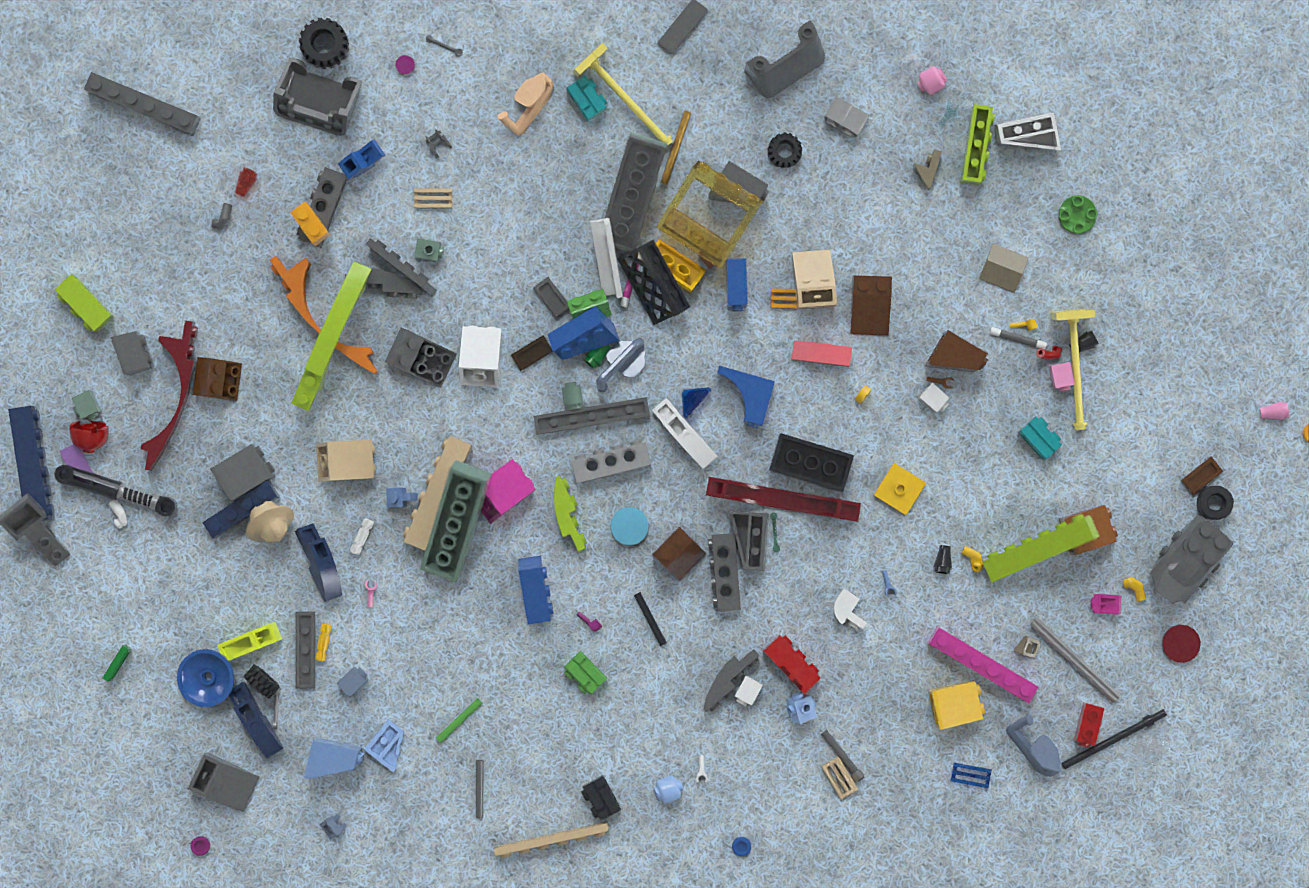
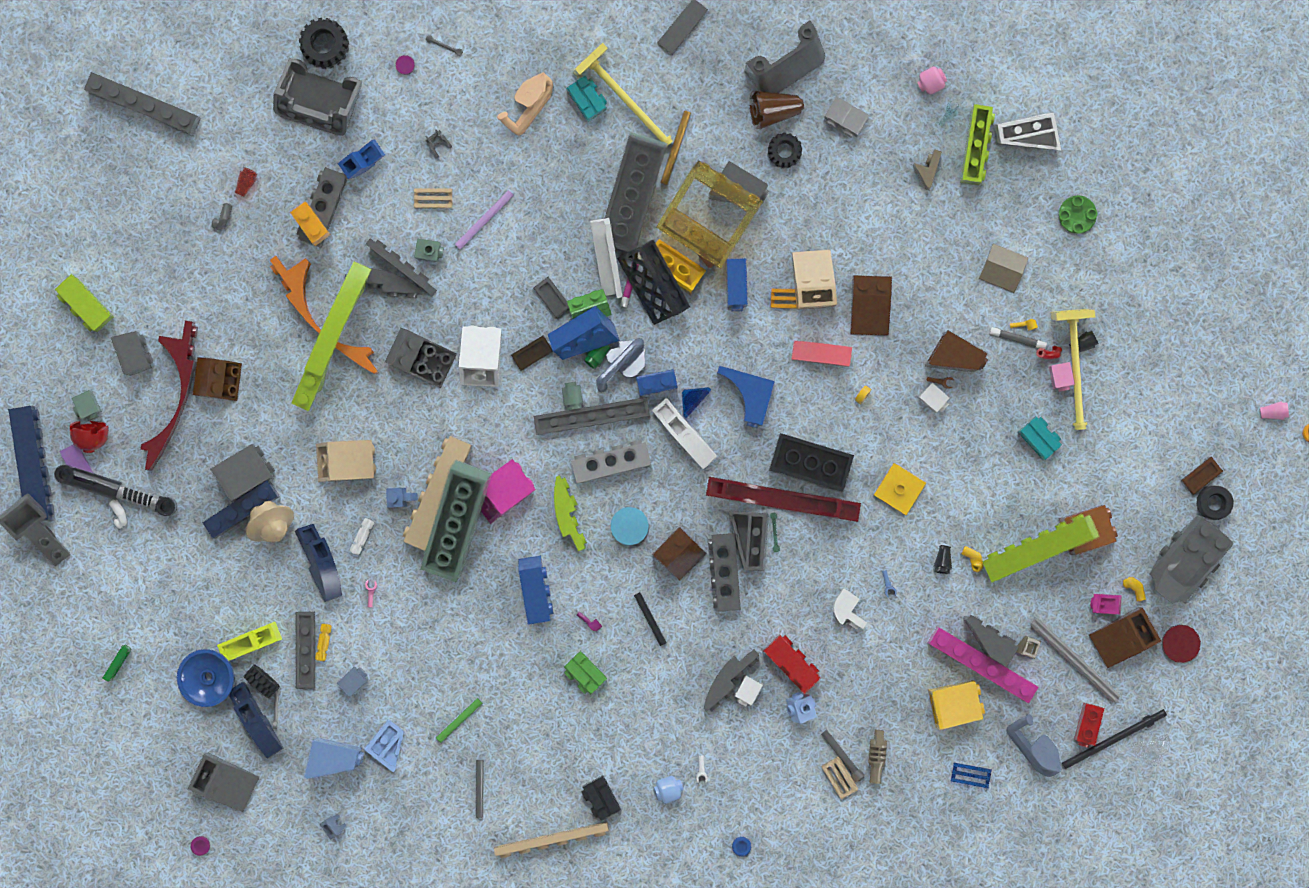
(484, 219): none -> lavender bar
(657, 382): none -> blue brick
(773, 107): none -> reddish brown cone
(877, 756): none -> dark tan hinge
(993, 645): none -> dark grey slope
(1125, 637): none -> reddish brown slope

